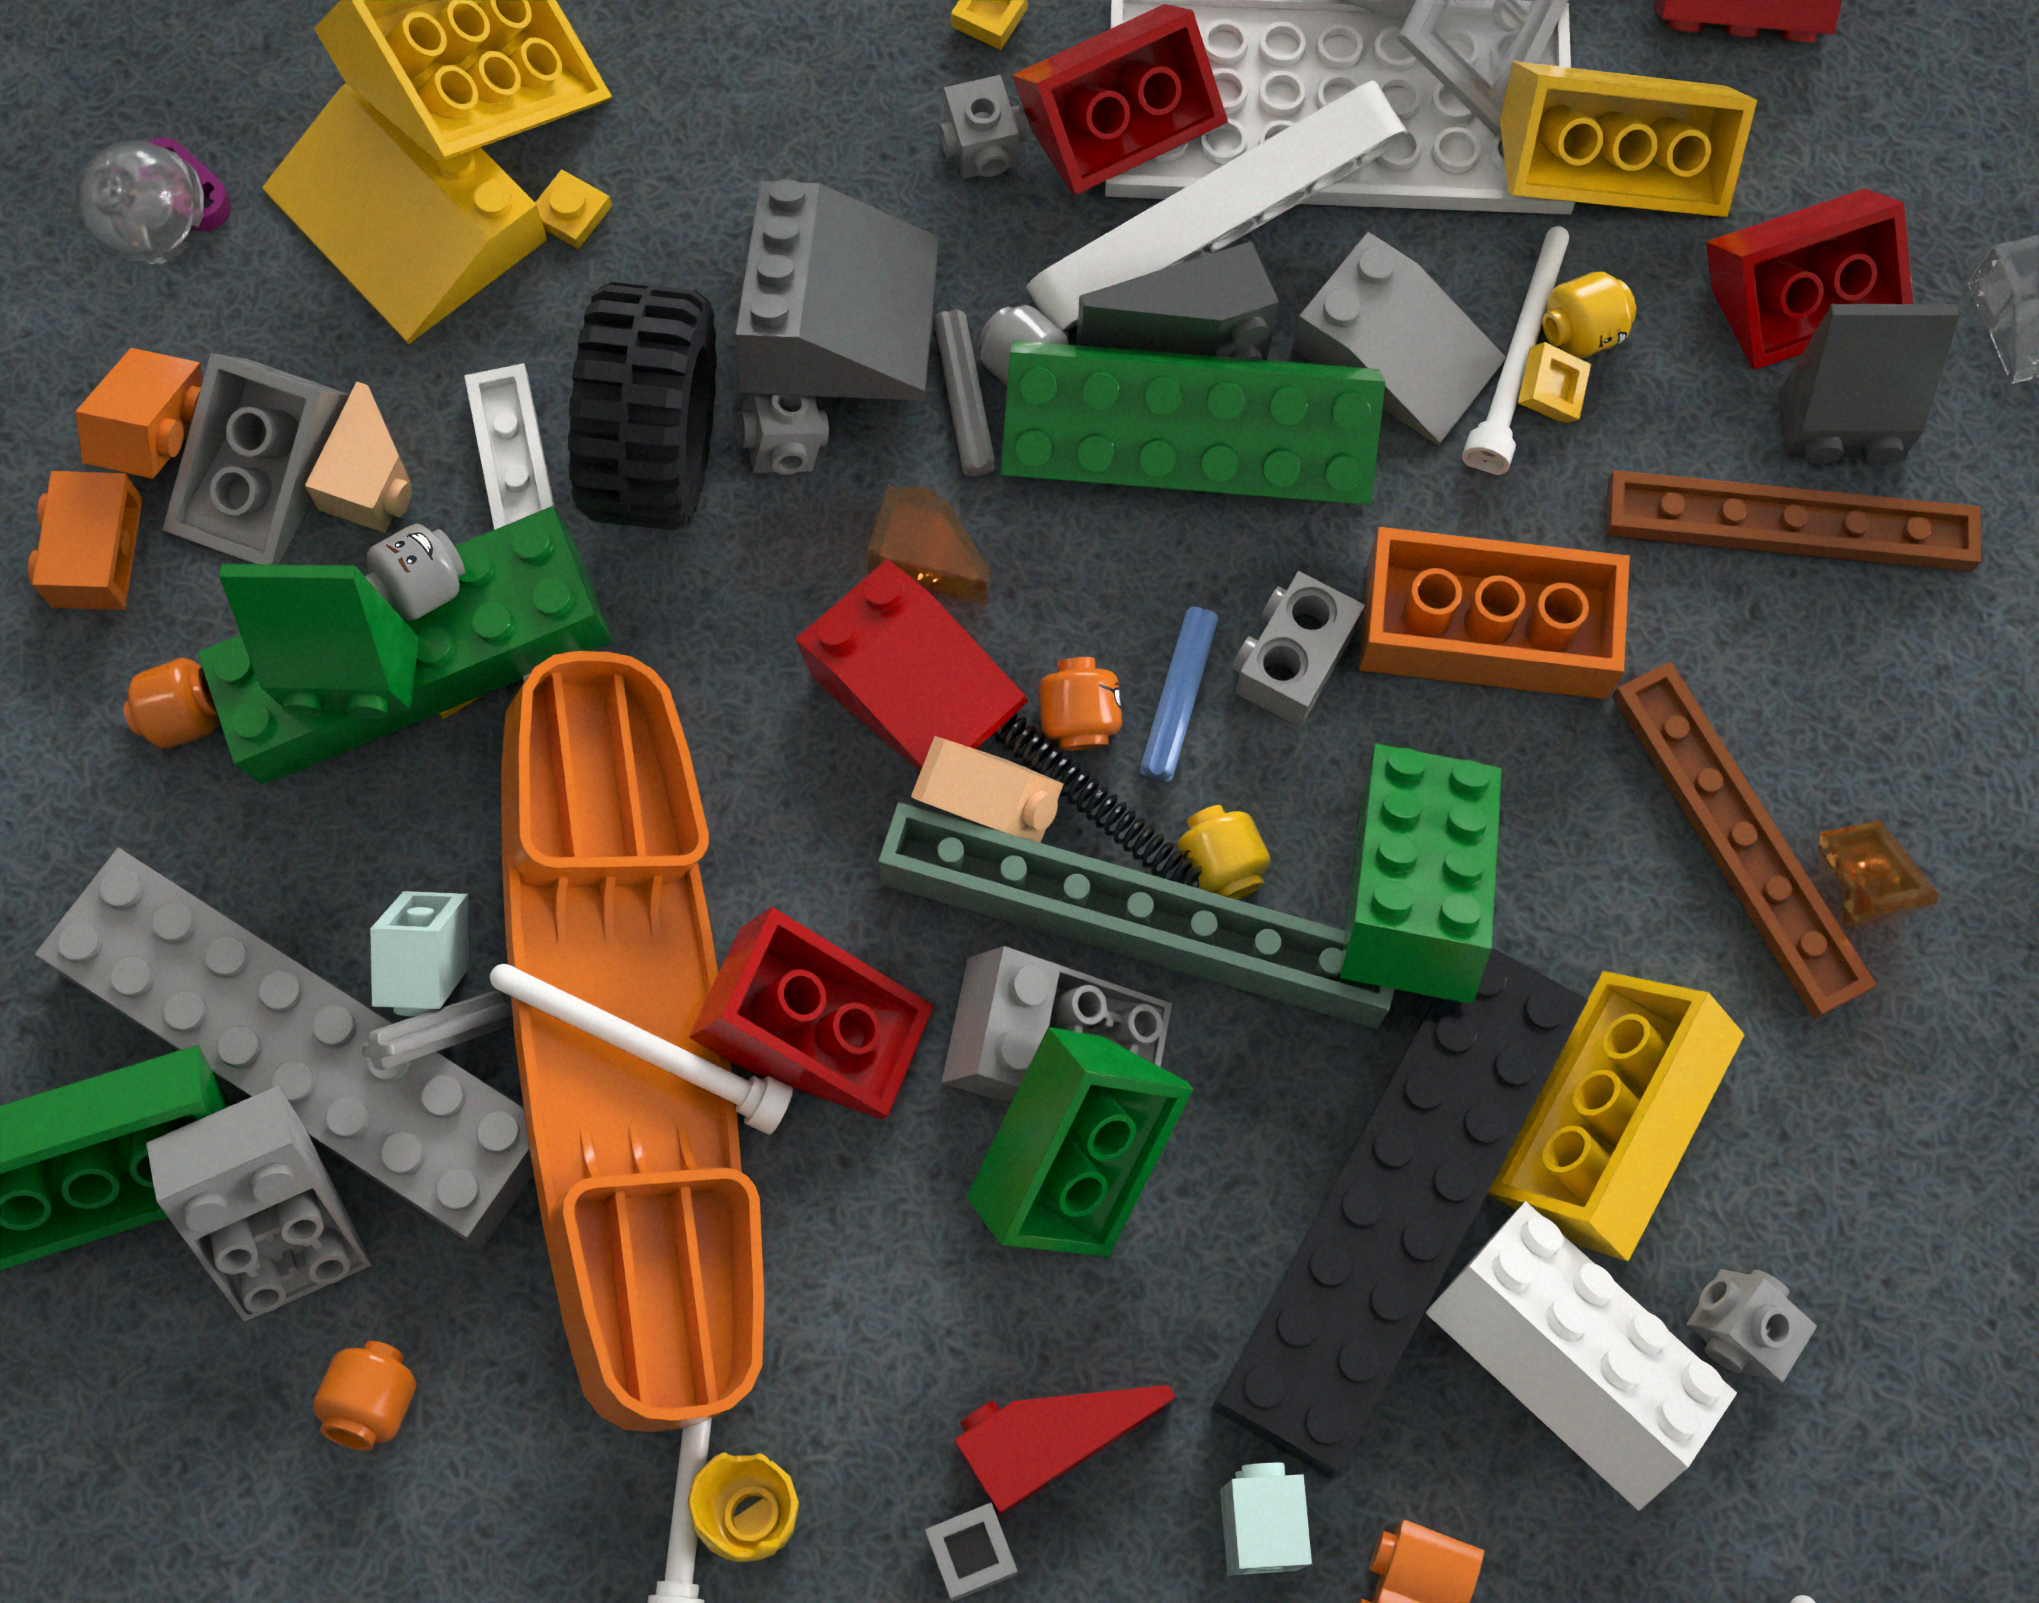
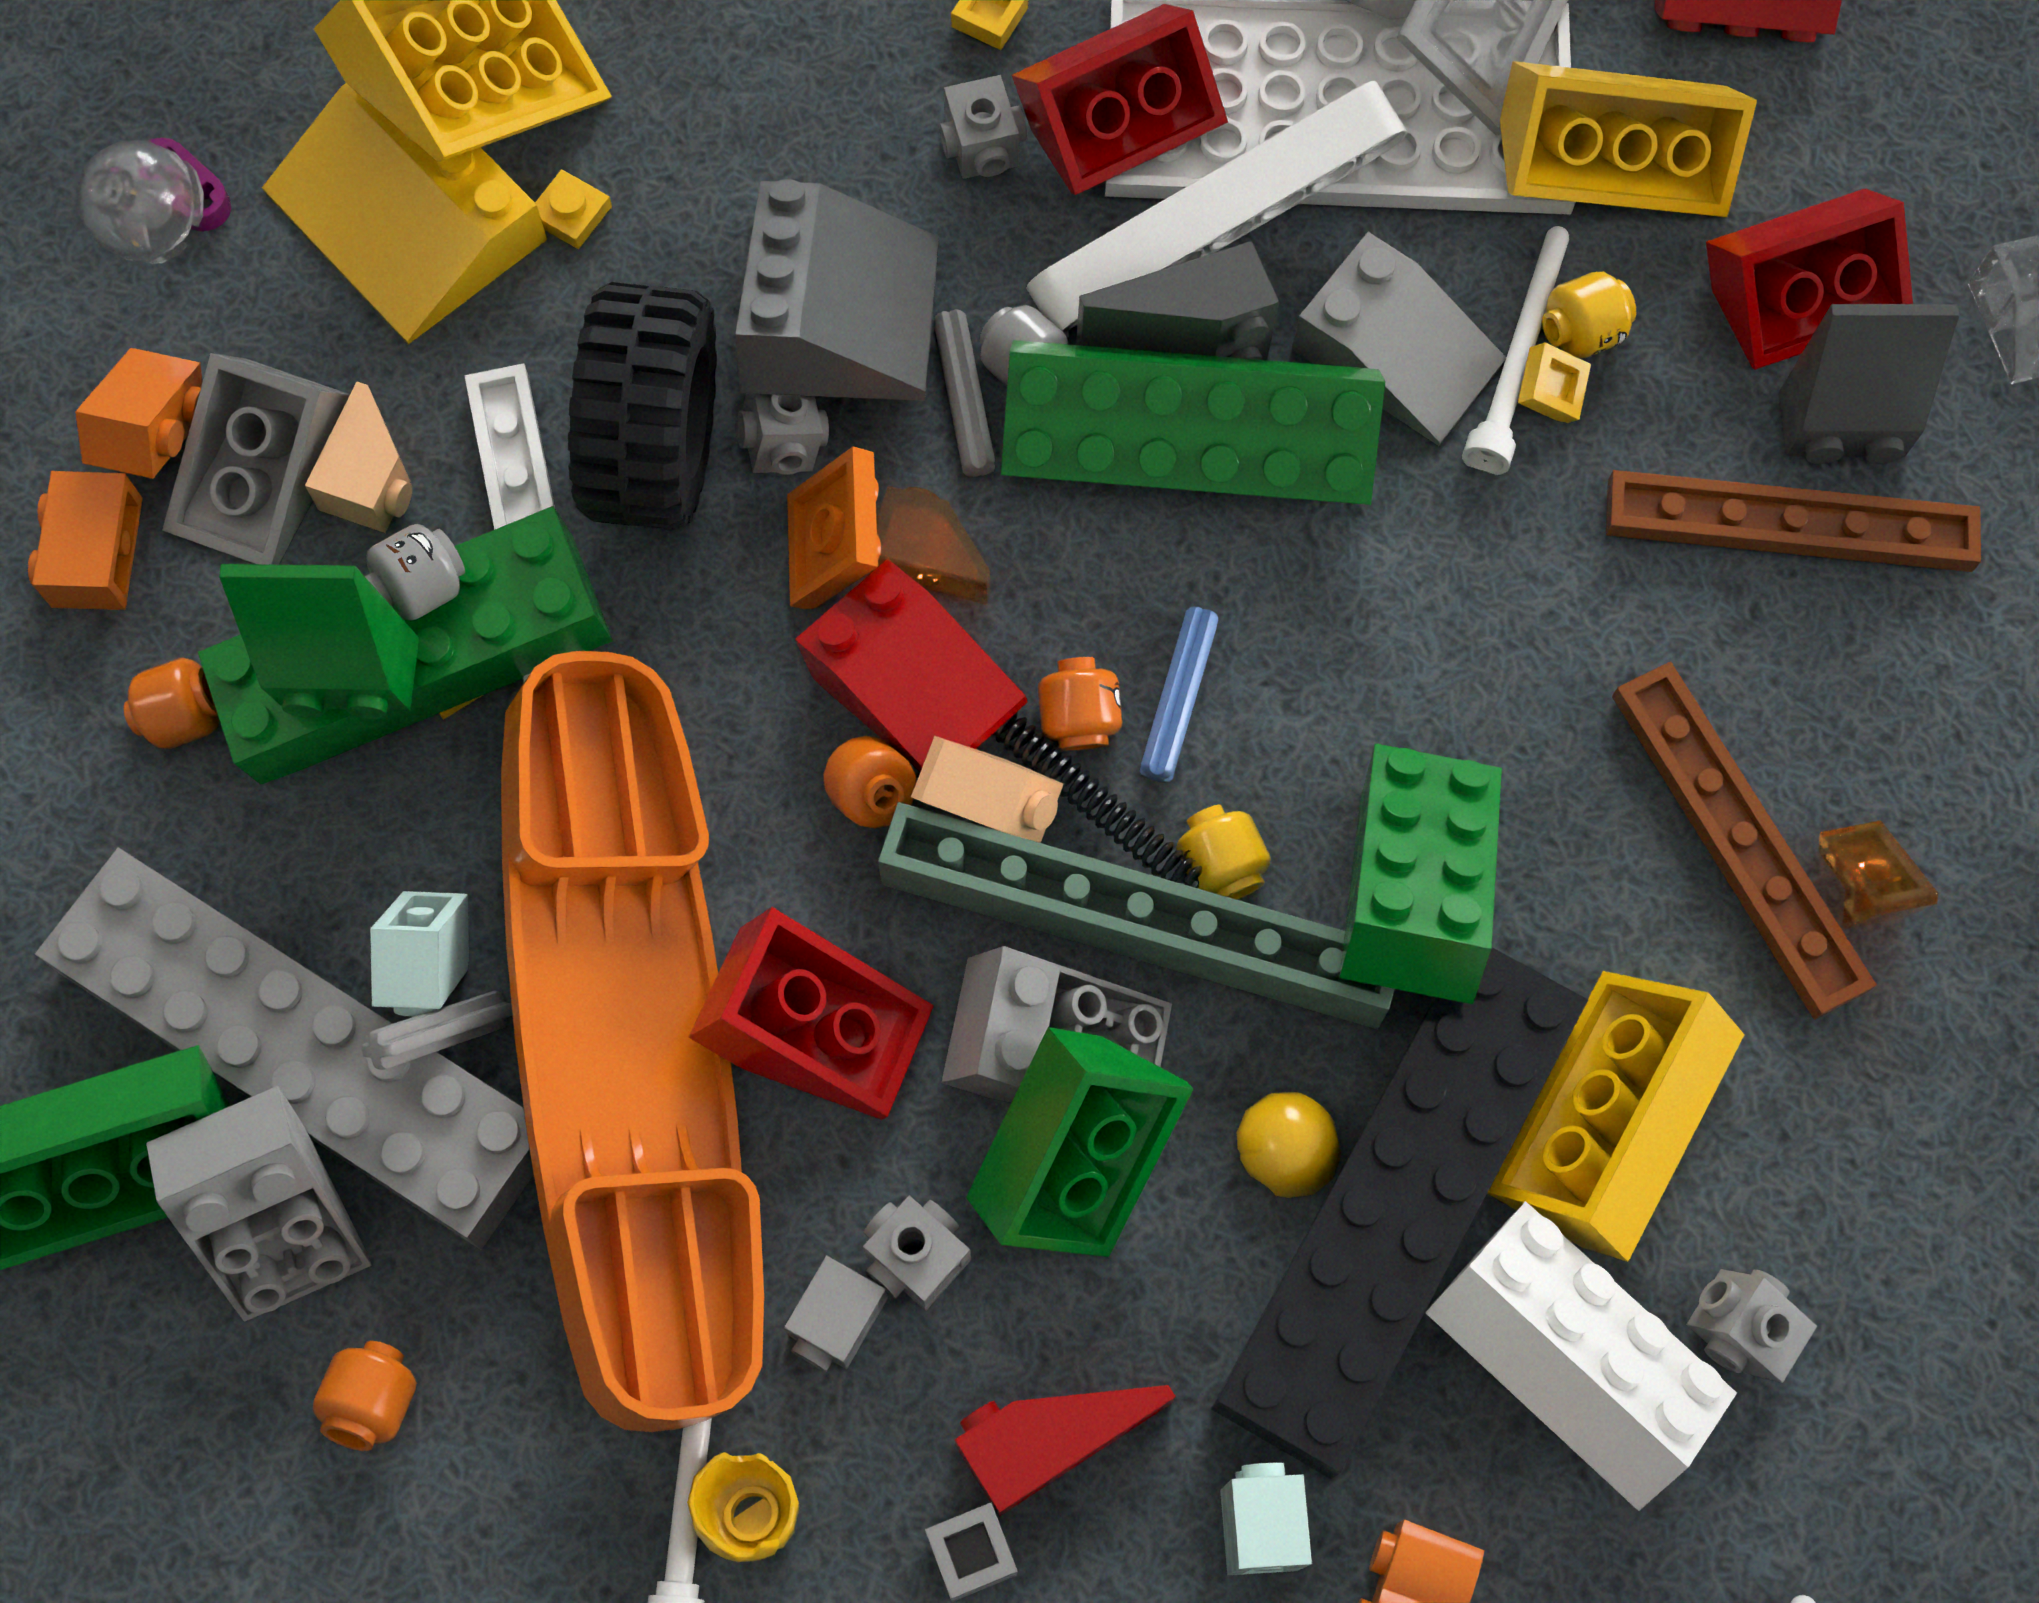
(758, 1100): white piece -> none
(832, 529): none -> orange plate
(834, 1315): none -> light grey brick
(868, 780): none -> orange head
(922, 1274): none -> light grey brick
(1289, 1144): none -> yellow hair
(1305, 652): light grey brick -> none
(1495, 613): orange brick -> none

